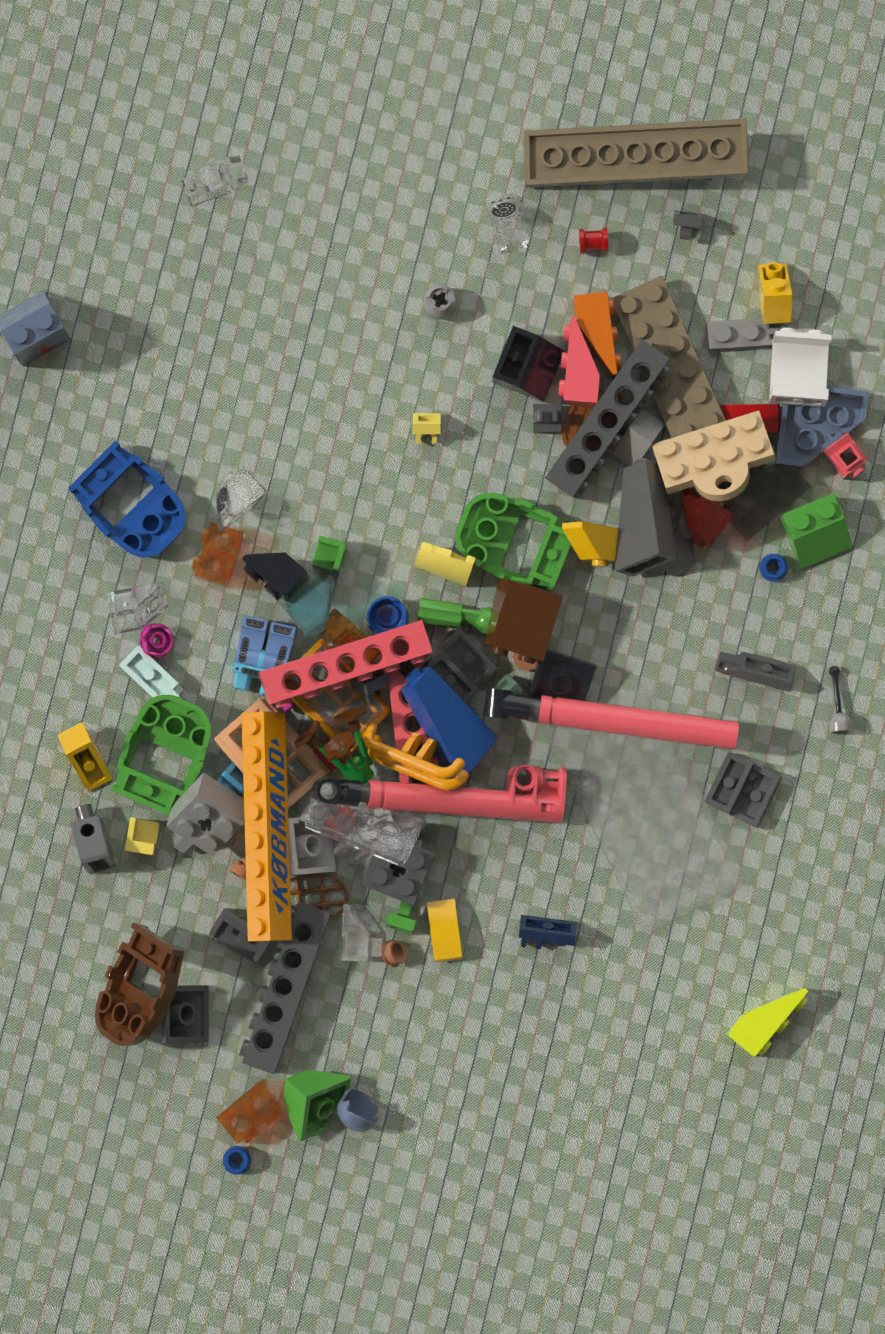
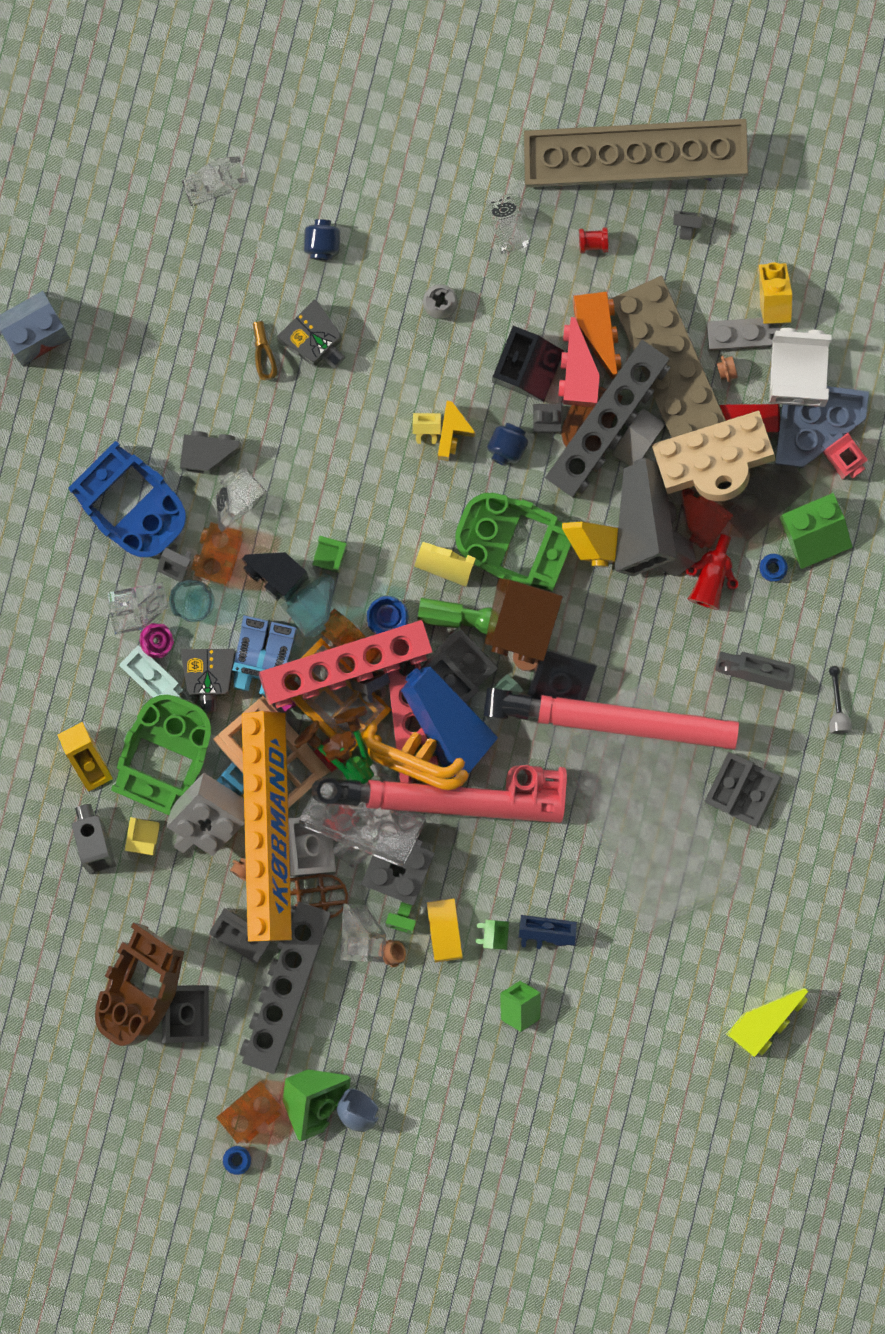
(174, 564): none -> dark grey tile
(191, 600): none -> clear light blue hair
(205, 453): none -> dark grey slope
(208, 674): none -> dark grey torso
(261, 342): none -> pearl gold piece
(313, 337): none -> dark grey torso
(321, 240): none -> dark blue head
(452, 424): none -> yellow slope
(494, 934): none -> bright green tile
(507, 444): none -> dark blue head
(520, 1006): none -> bright green panel
(715, 567): none -> red piece
(727, 368): none -> nougat plate

